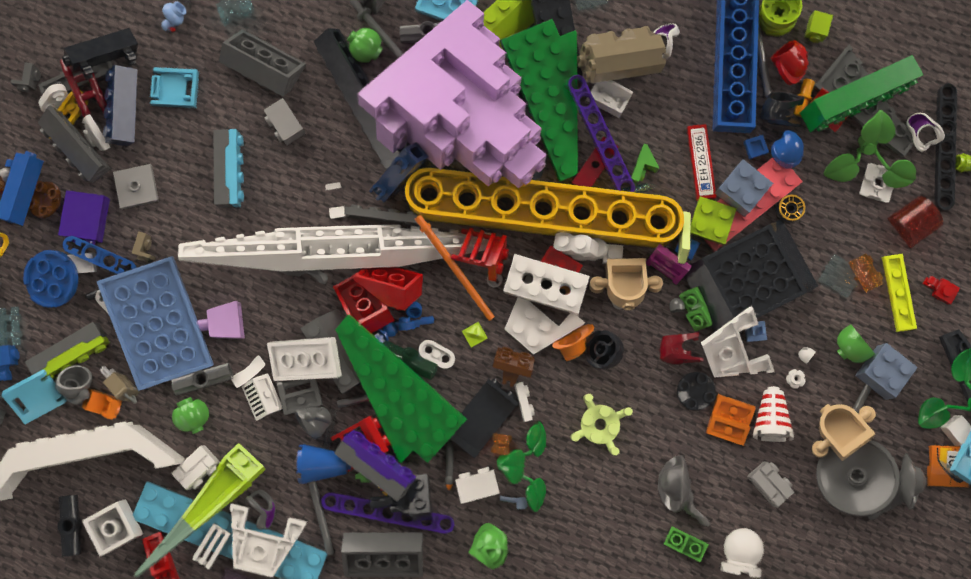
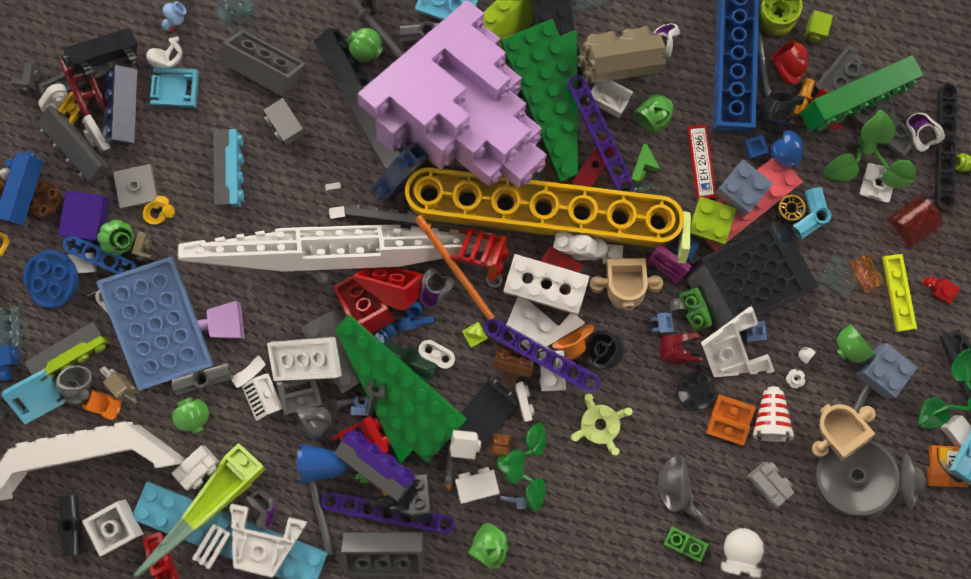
(116, 237): none -> bright green plant
(160, 58): none -> white piece
(167, 210): none -> yellow piece
(359, 409): none -> medium blue tile
(374, 394): none -> black bar
(430, 298): none -> dark grey piece
(464, 444): none -> white brick
(550, 356): none -> dark purple beam
(550, 381): none -> white bracket
(654, 113): none -> bright green helmet
(665, 323): none -> medium blue tile
(816, 204): none -> medium azure piece

